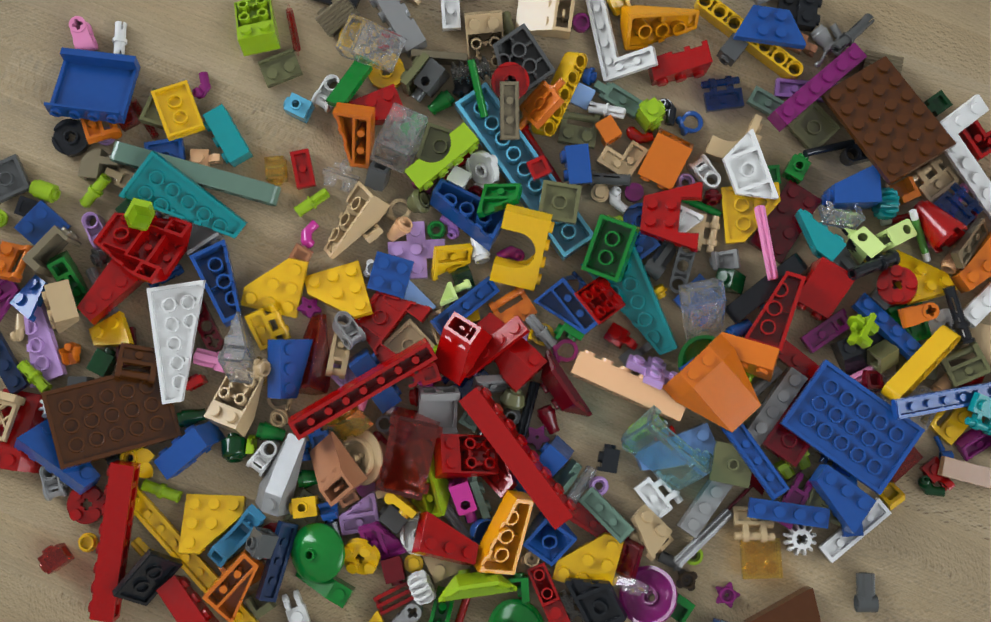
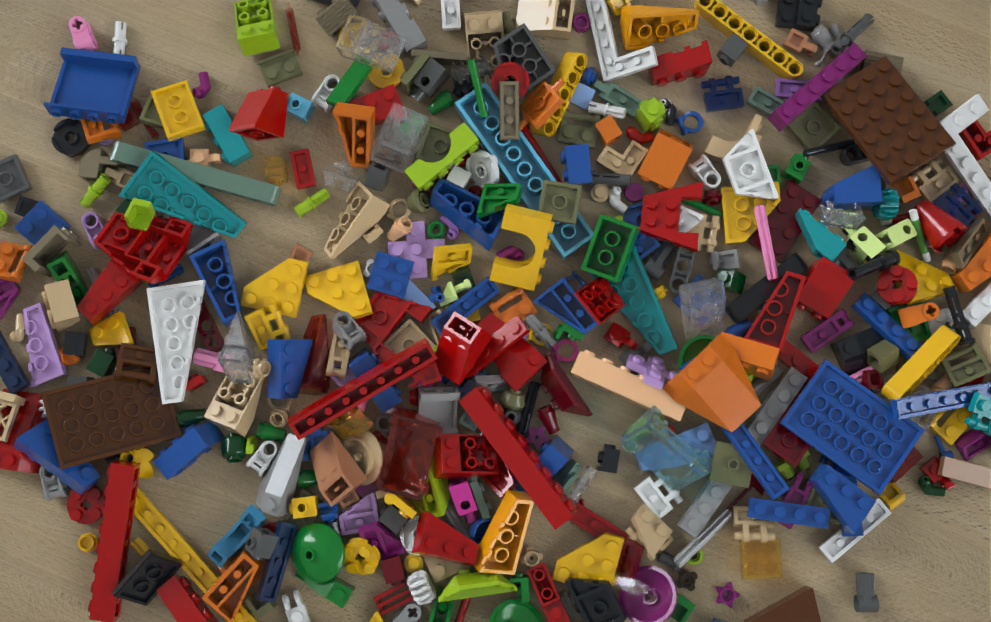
(29, 297): wing -> none
(34, 376): lime pin -> none
(44, 190): lime brick -> none
(55, 558): clear red brick -> none
(75, 343): none -> black panel
(98, 257): dark grey plate -> none
(161, 490): lime pin -> none
(207, 520): yellow plate -> none
(262, 115): none -> red slope
(306, 234): dark pink arm -> none
(309, 312): magenta plate -> none
(436, 296): none -> blue arm
(479, 253): white cone -> none
(538, 167): red plate -> none
(546, 541): blue slope -> none
(605, 485): lavender plate -> none
(606, 515): sand green plate -> none
(685, 176): lavender plate -> none
(770, 27): blue wing -> none
(799, 547): white gear -> none
(861, 328): lime hips -> none

